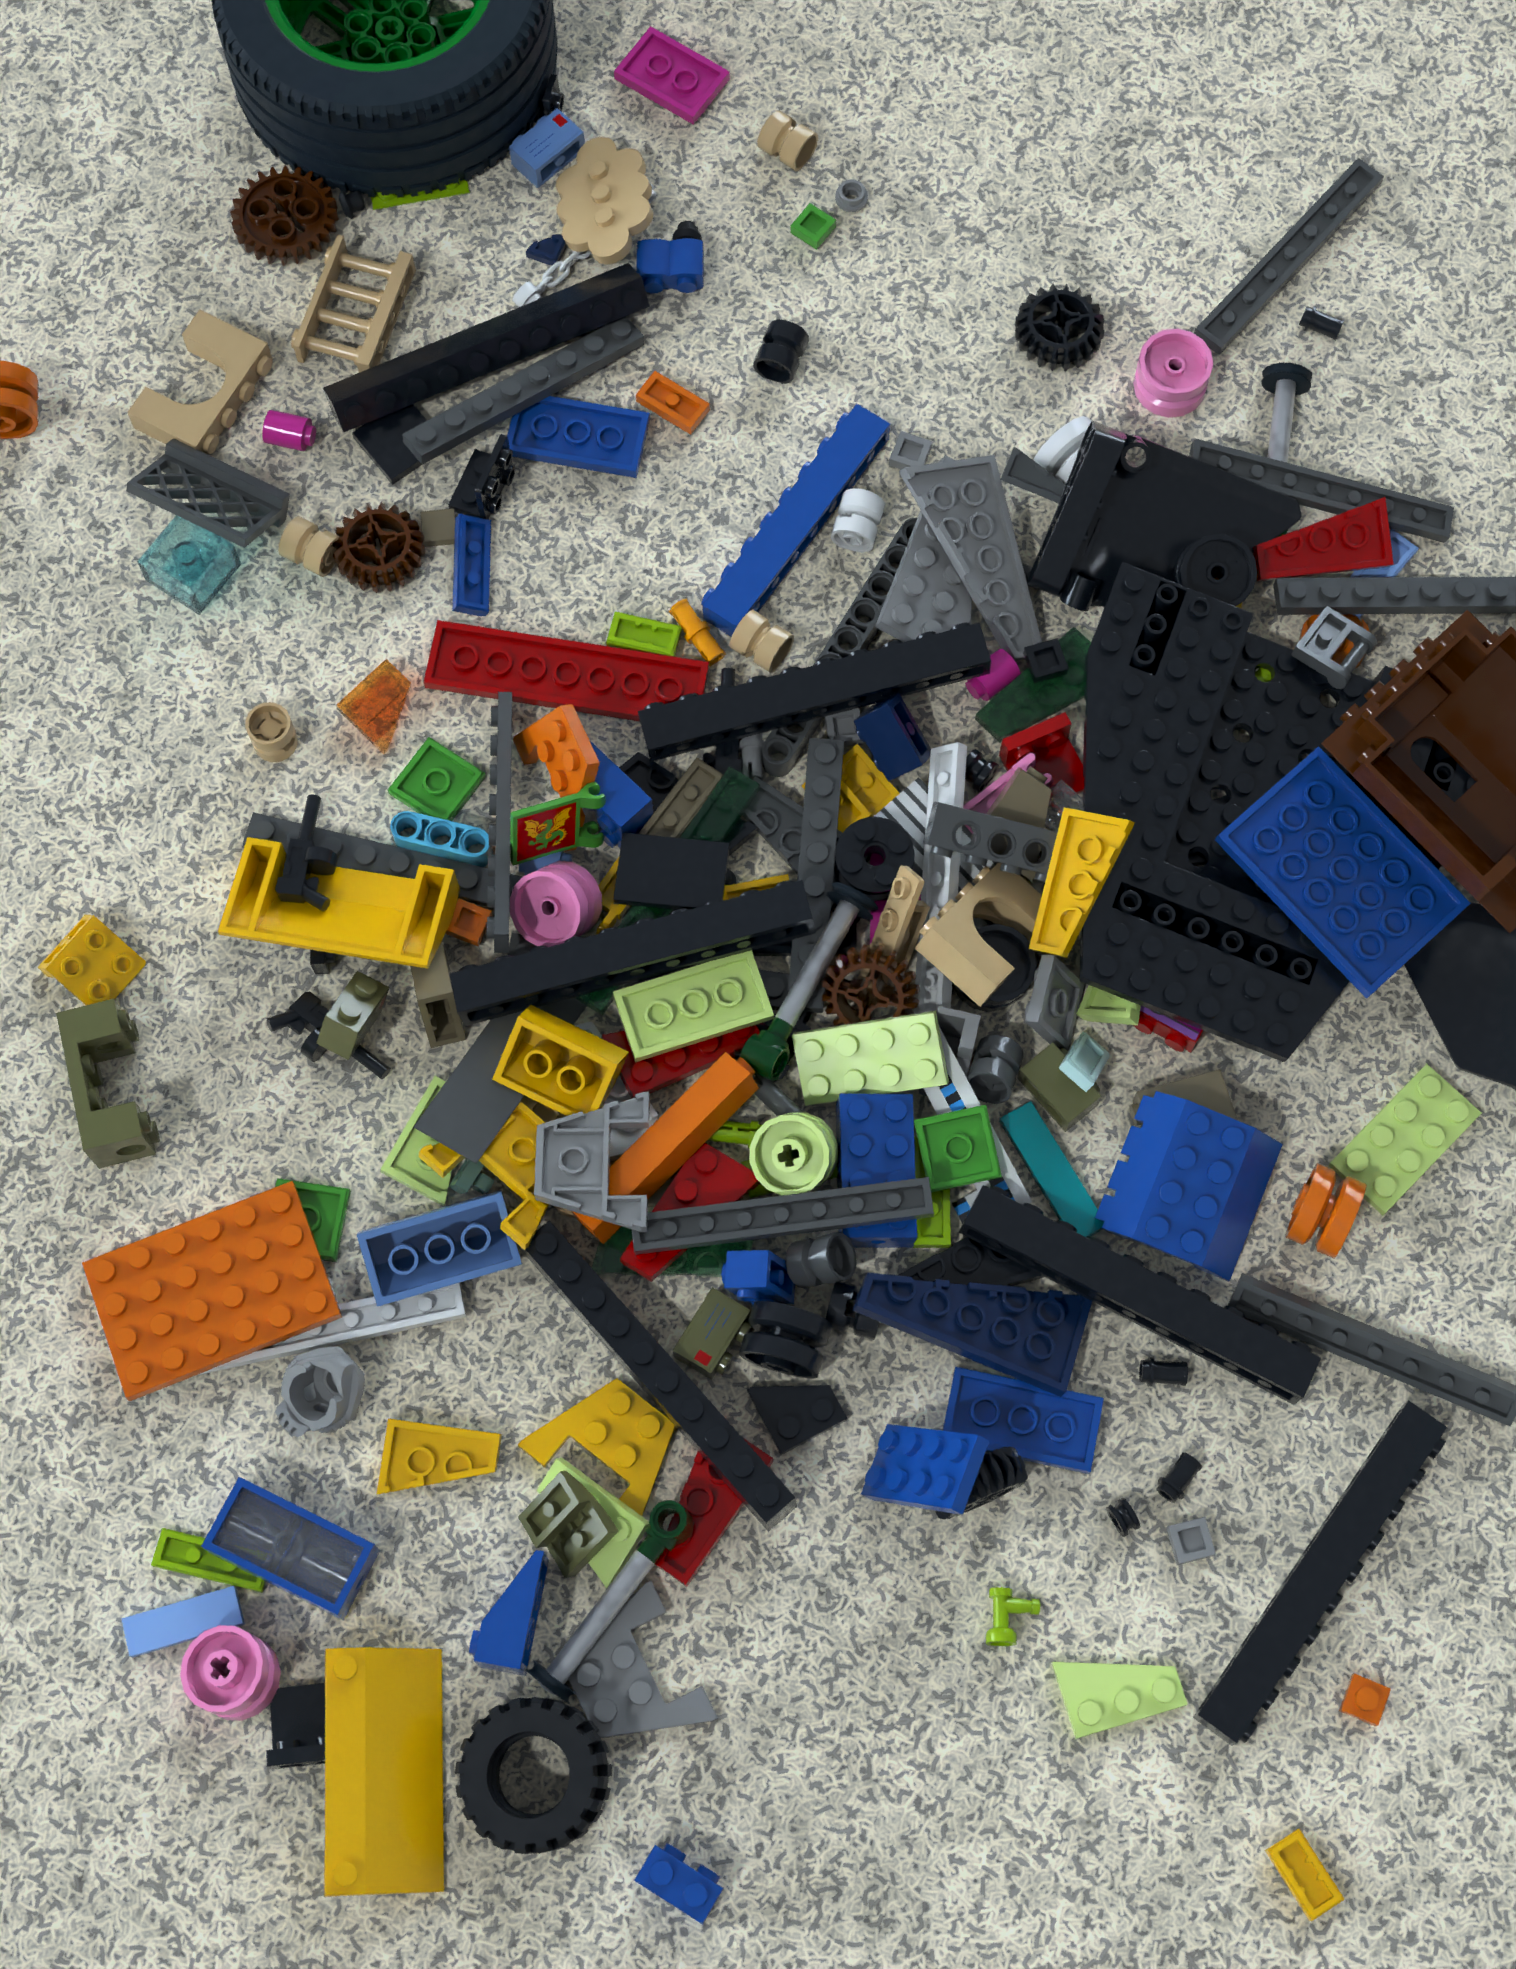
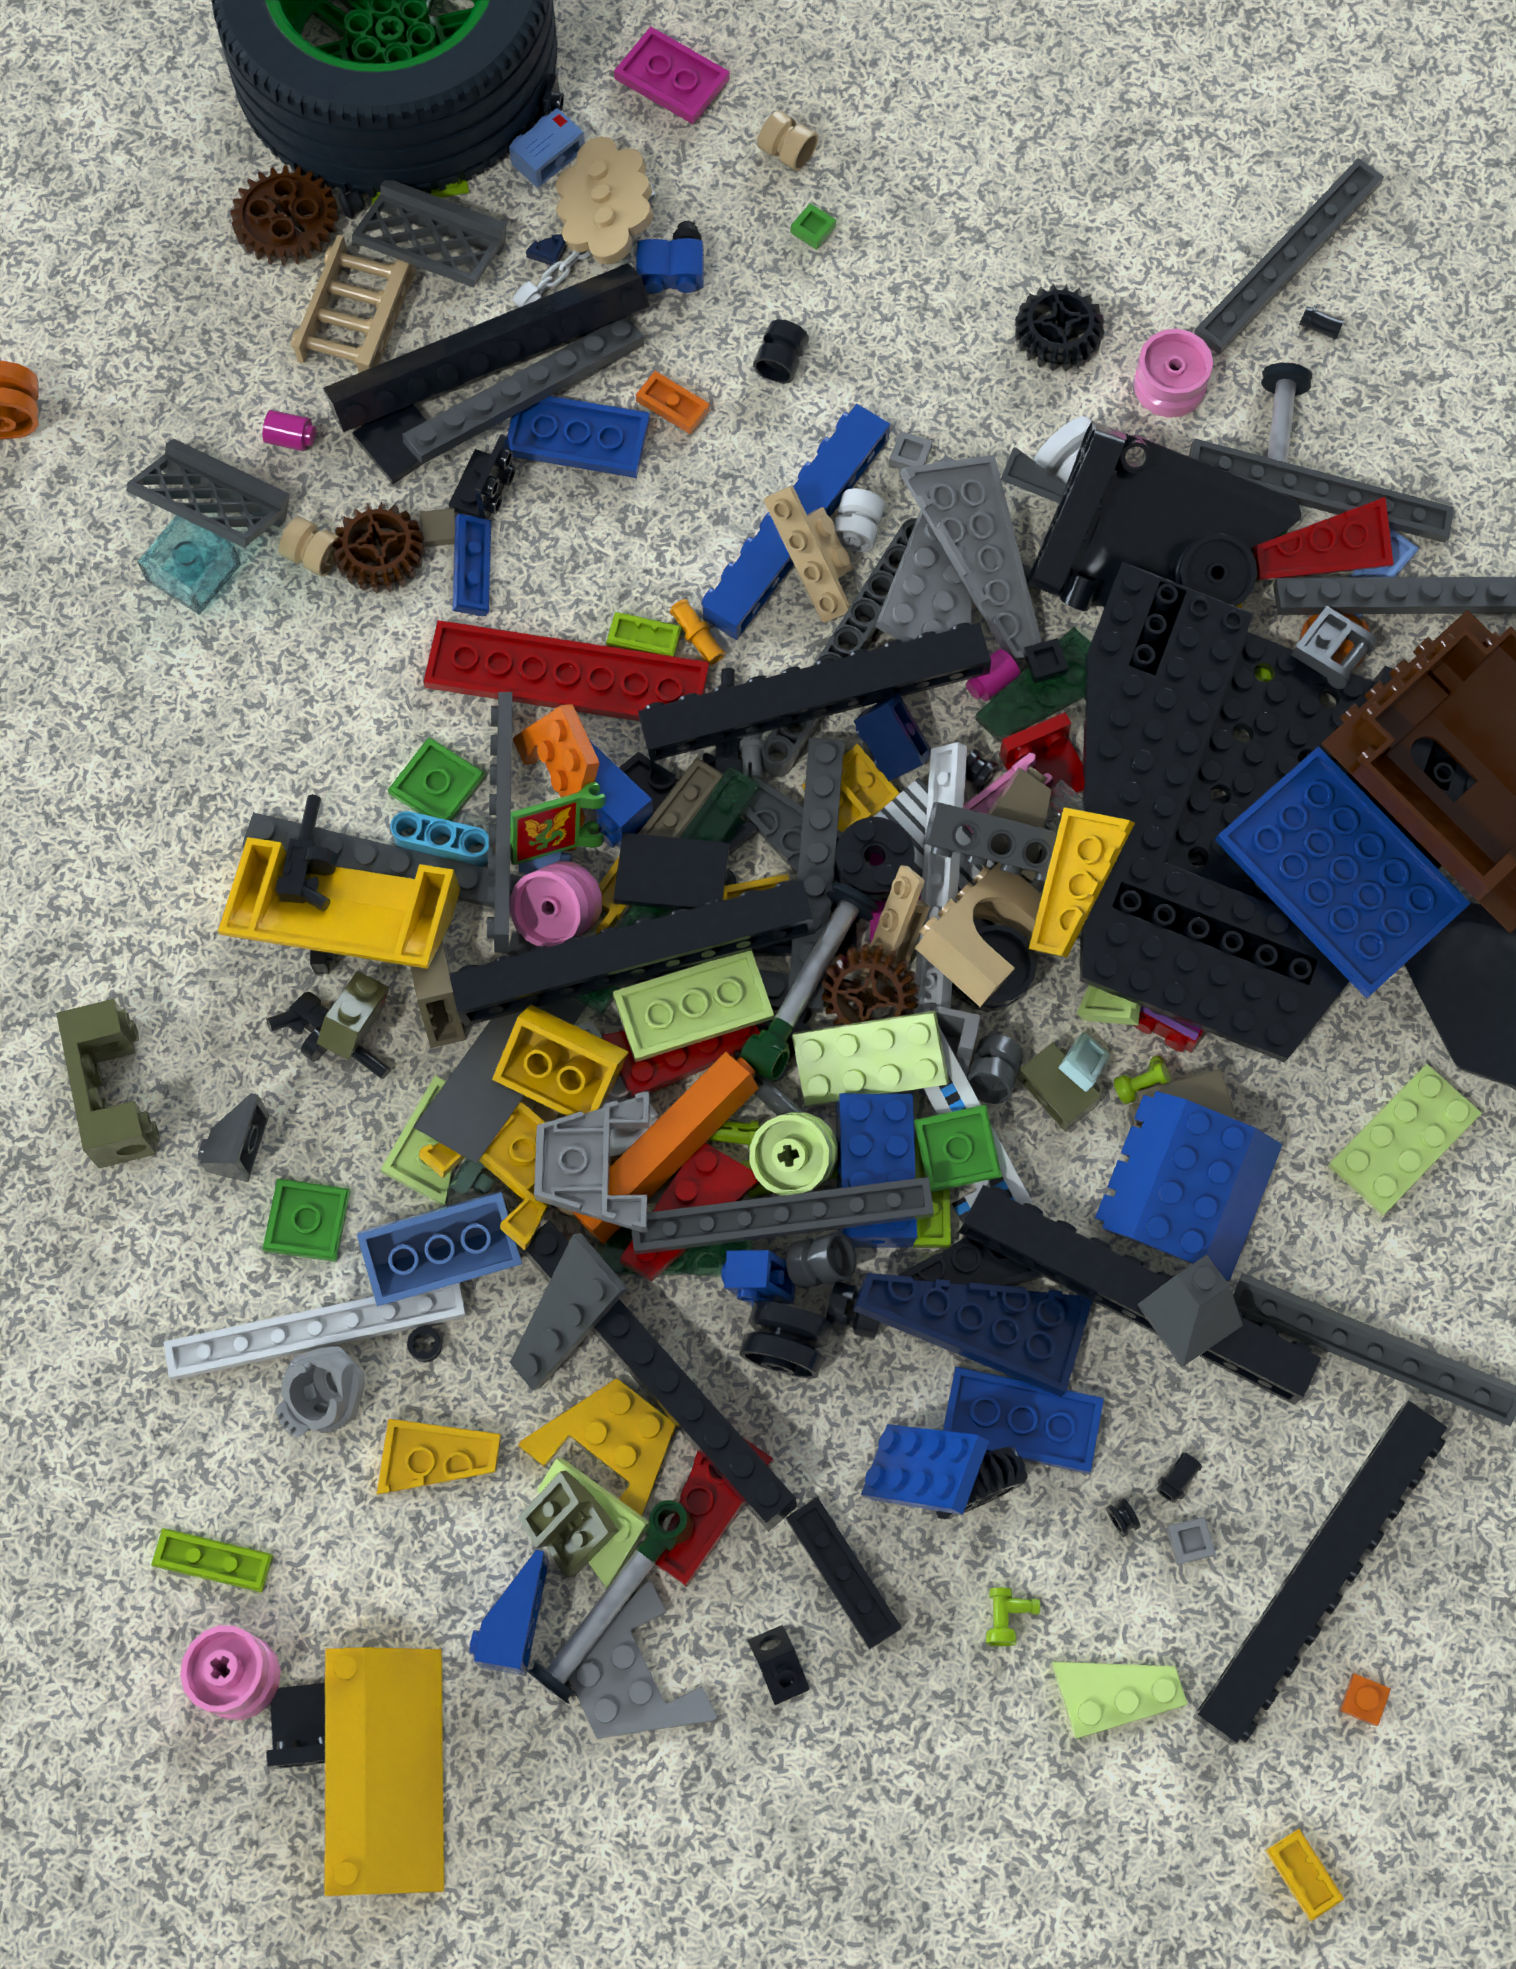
(92, 962): yellow bracket -> none
(181, 1621): light blue tile -> none
(200, 425): tan arch -> none
(211, 1290): orange plate -> none
(235, 1140): none -> dark grey slope
(271, 732): tan wheel -> none
(291, 1548): clear brick -> none
(377, 704): clear orange wing -> none
(425, 1332): none -> black bush
(437, 218): none -> dark grey fence
(469, 922): orange plate -> none
(481, 1780): black tyre -> none
(568, 1311): none -> dark grey wing
(678, 1883): blue brick -> none
(712, 1334): olive brick -> none
(757, 638): tan wheel -> none
(779, 1665): none -> black bracket
(796, 1412): black wing -> none
(813, 550): none -> tan bracket
(841, 727): light grey plate -> none
(843, 1573): none -> black plate
(855, 188): light grey plate -> none
(1051, 1169): teal tile -> none
(1054, 1001): light grey plate -> none
(1127, 1087): none -> lime piece
(1163, 1372): black pin -> none
(1192, 1311): none -> dark grey slope
(1321, 1208): orange wheel -> none

